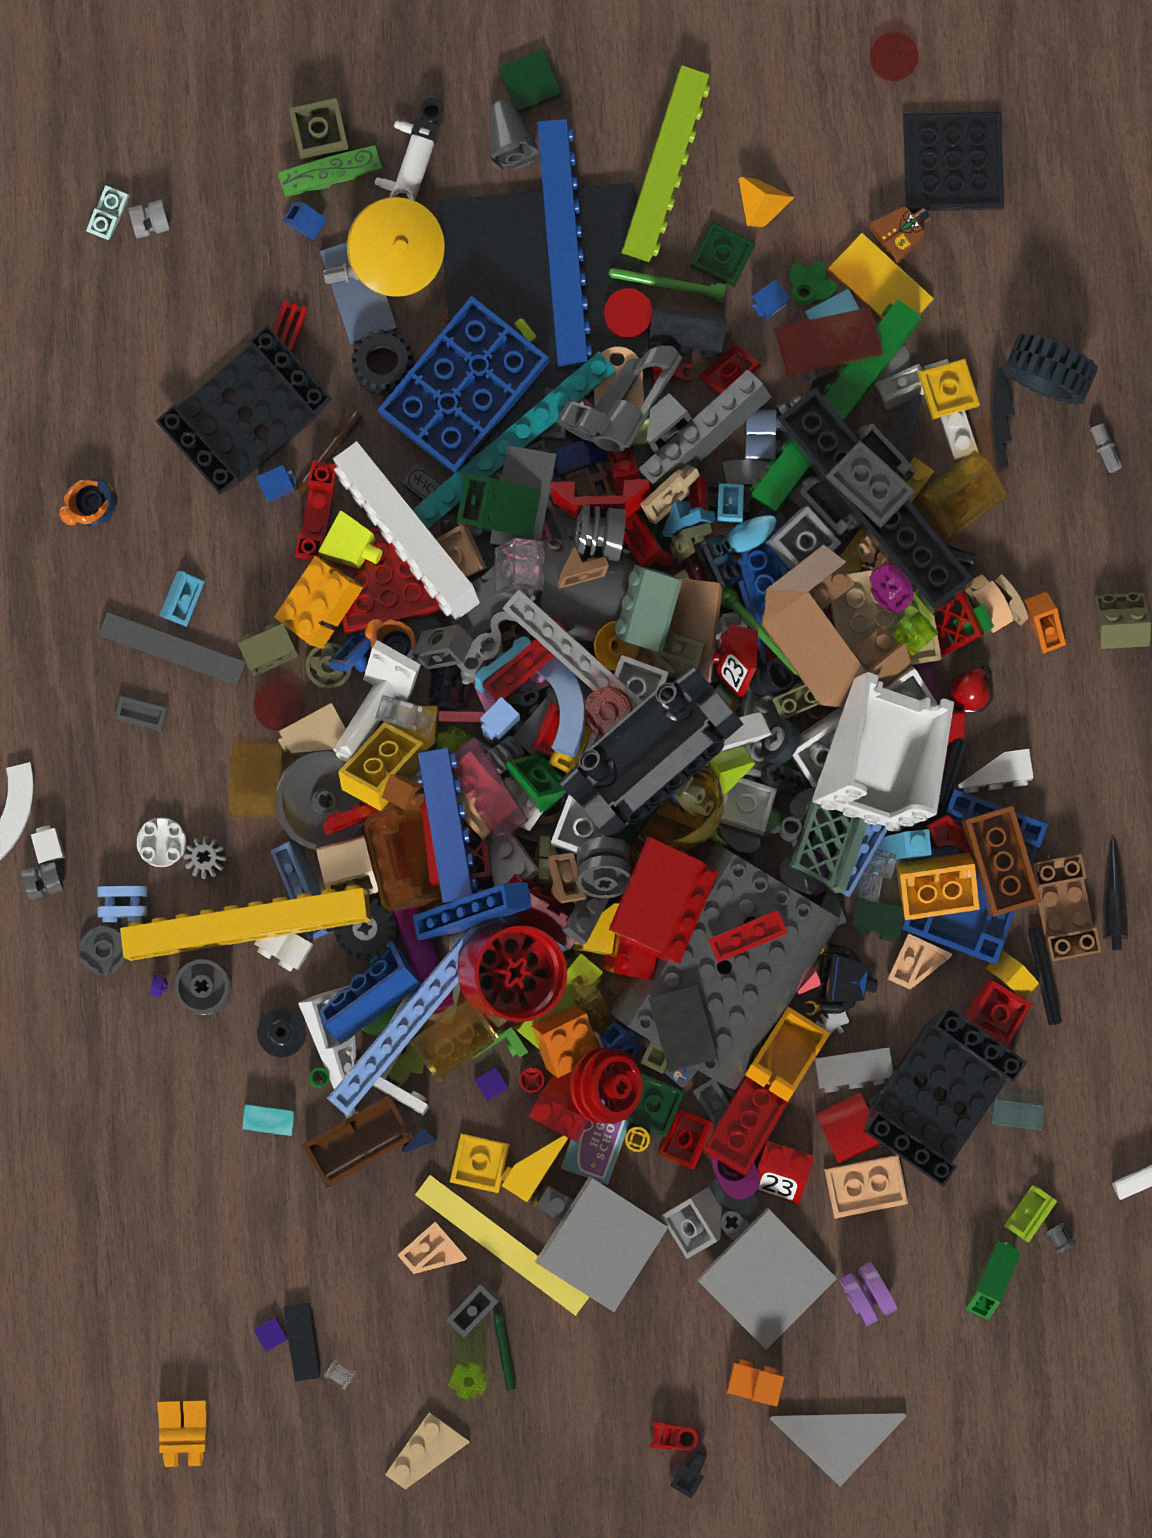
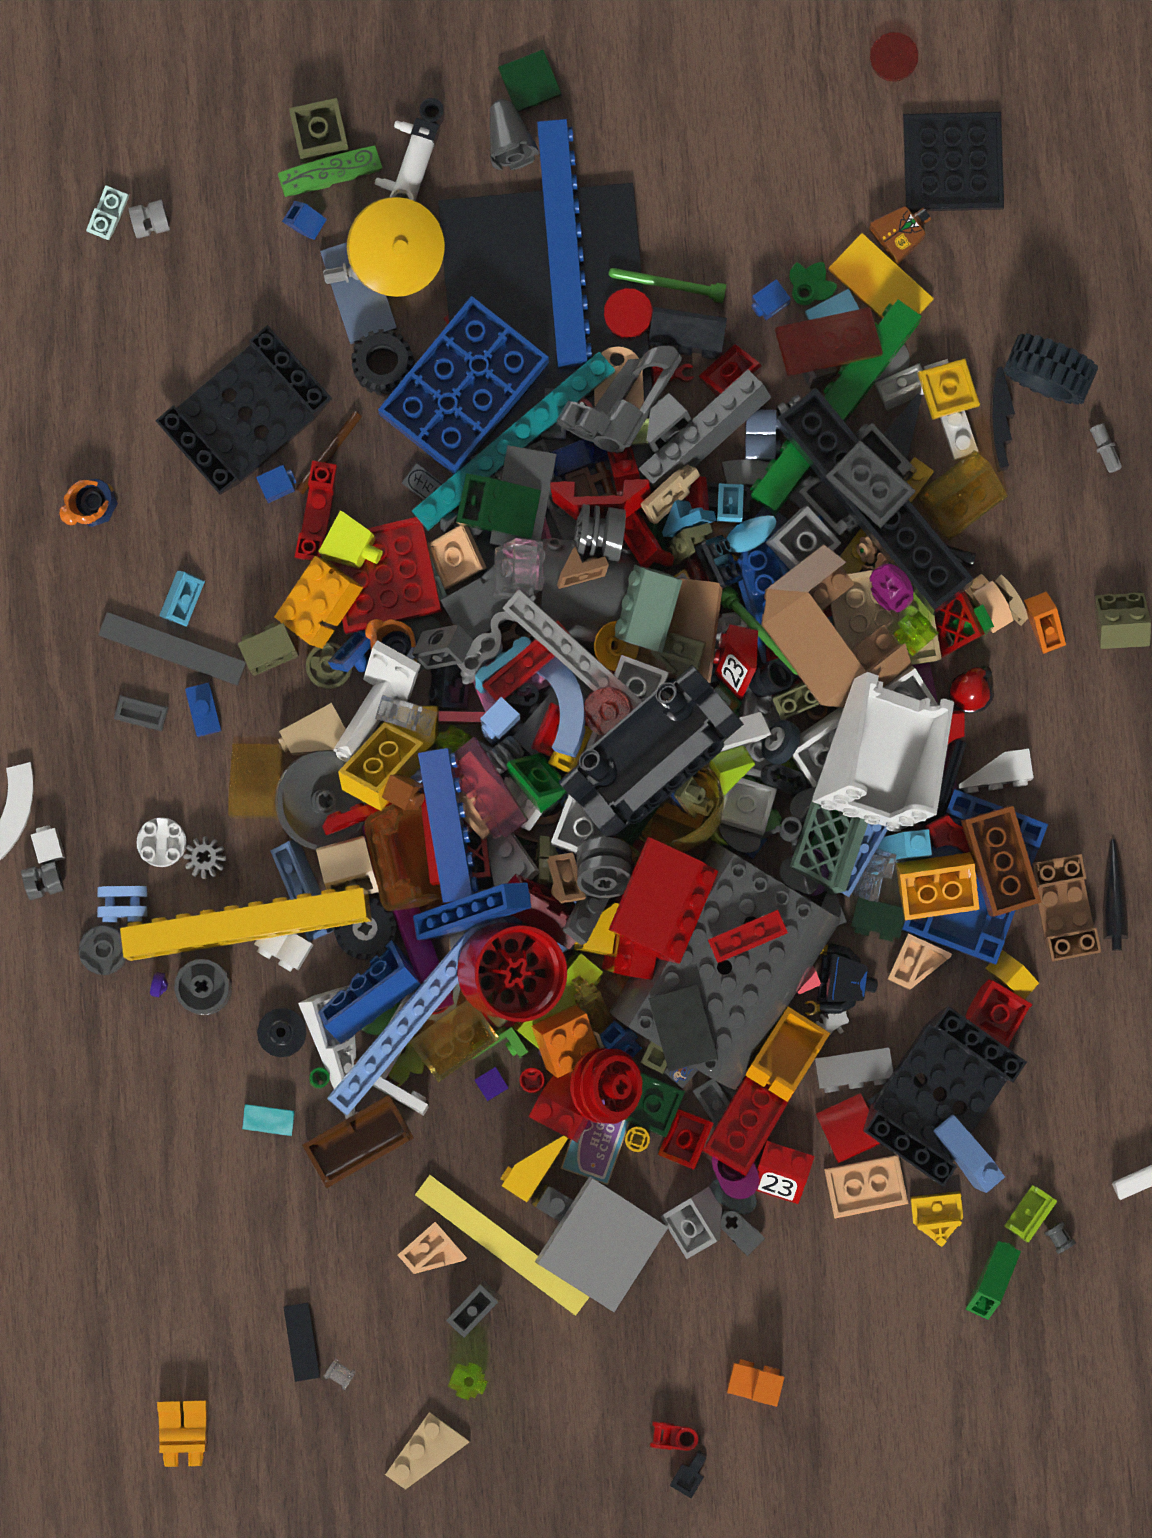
(203, 709): none -> blue tile
(270, 1334): dark purple tile -> none
(277, 706): clear red tile -> none
(294, 307): red tile -> none
(405, 531): white brick -> none
(422, 1138): dark blue piece -> none
(479, 1163): yellow tile -> none
(504, 1352): dark green bar -> none
(524, 330): lime tile -> none
(665, 164): lime brick -> none
(722, 254): dark green tile -> none
(761, 201): light orange slope -> none
(766, 1278): light grey tile -> none
(838, 1440): light grey tile -> none
(865, 1295): medium lavender wheel -> none
(937, 1214): none -> yellow slope
(969, 1155): none -> medium blue slope
(1017, 1115): clear light blue tile -> none
(1044, 976): black axle -> none

